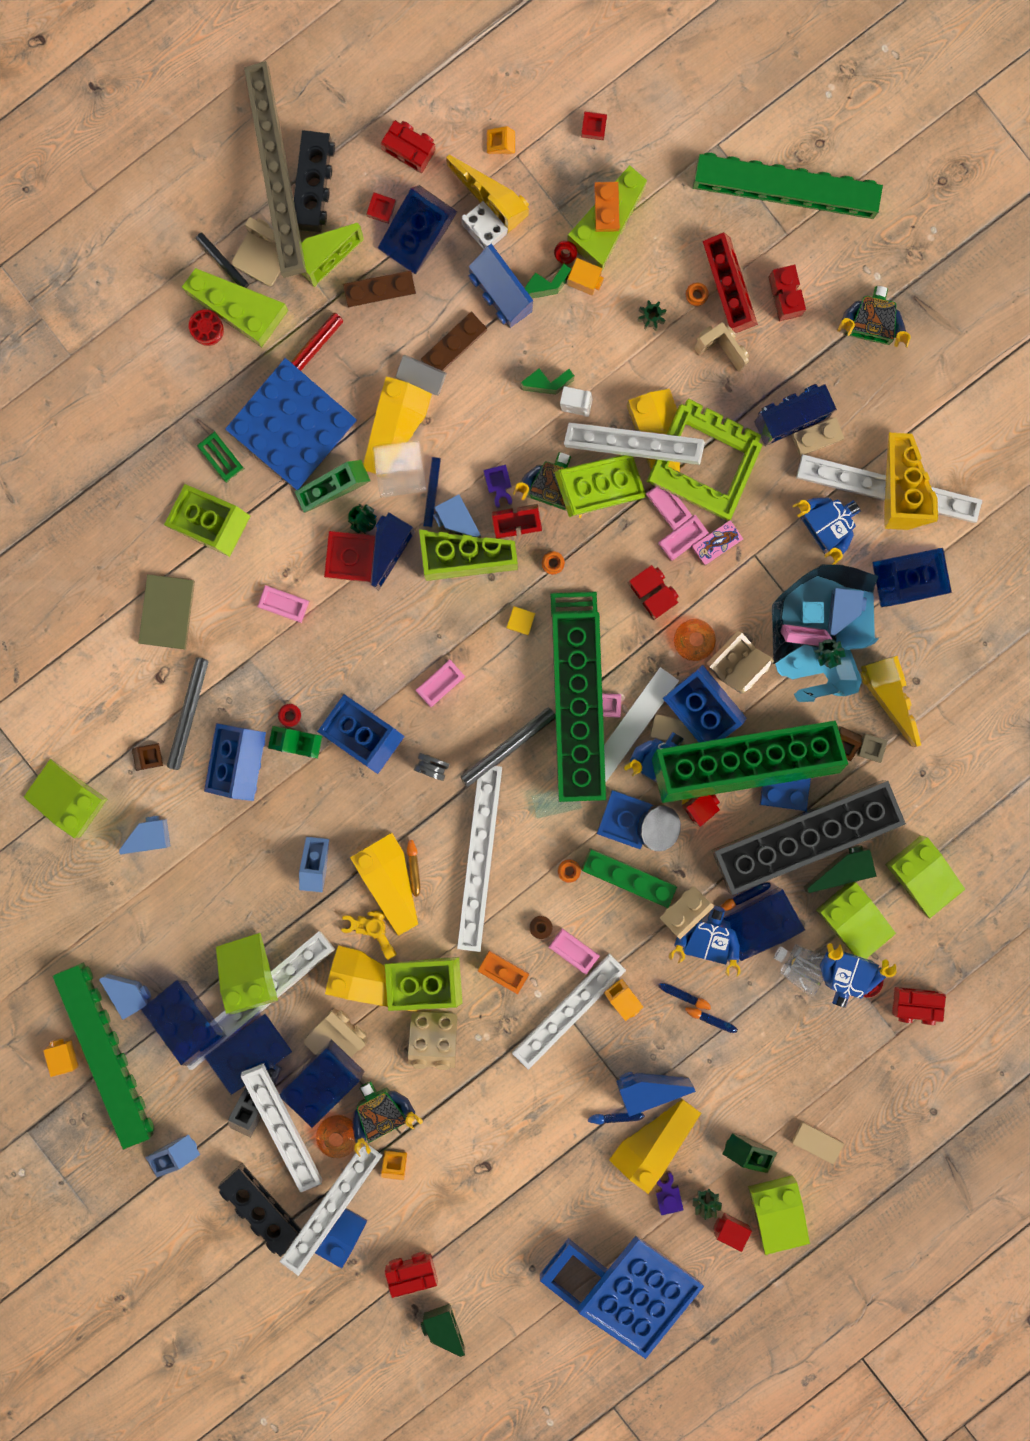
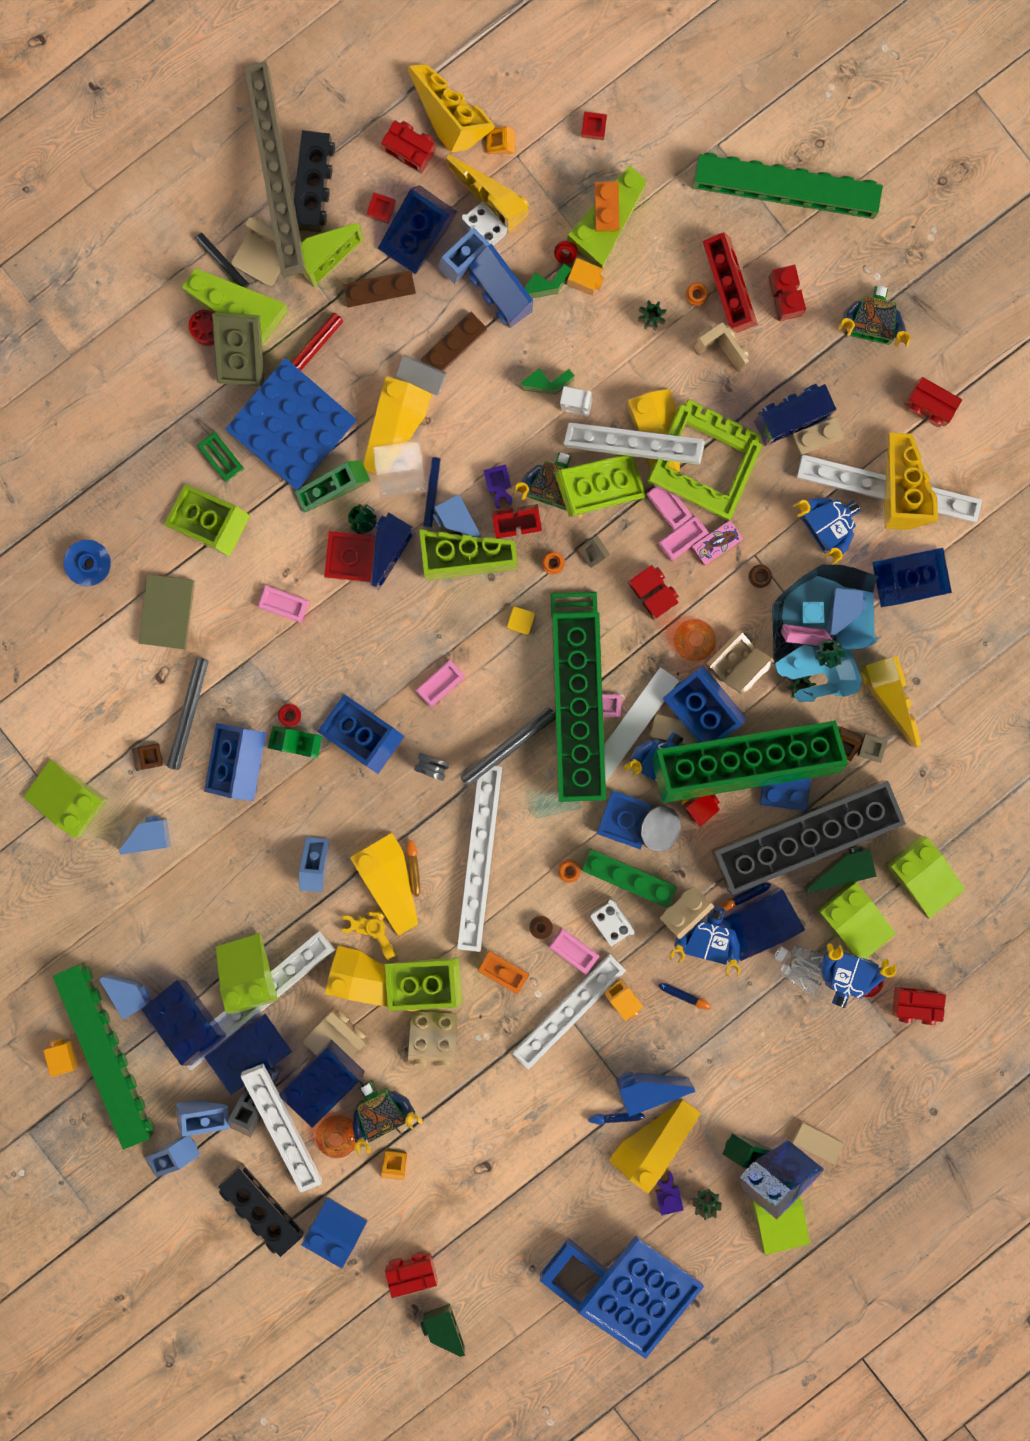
(76, 559): none -> blue dish
(201, 1117): none -> medium blue slope
(238, 349): none -> olive tile
(330, 1210): white tile -> none
(453, 119): none -> yellow wedge
(458, 259): none -> medium blue slope
(594, 551): none -> dark tan plate
(612, 922): none -> white piece
(712, 1020): clear blue piece -> none
(732, 1232): red brick -> none
(765, 571): none -> reddish brown plate
(779, 1178): none -> clear blue slope
(796, 681): none -> dark green gear
(932, 402): none -> red brick

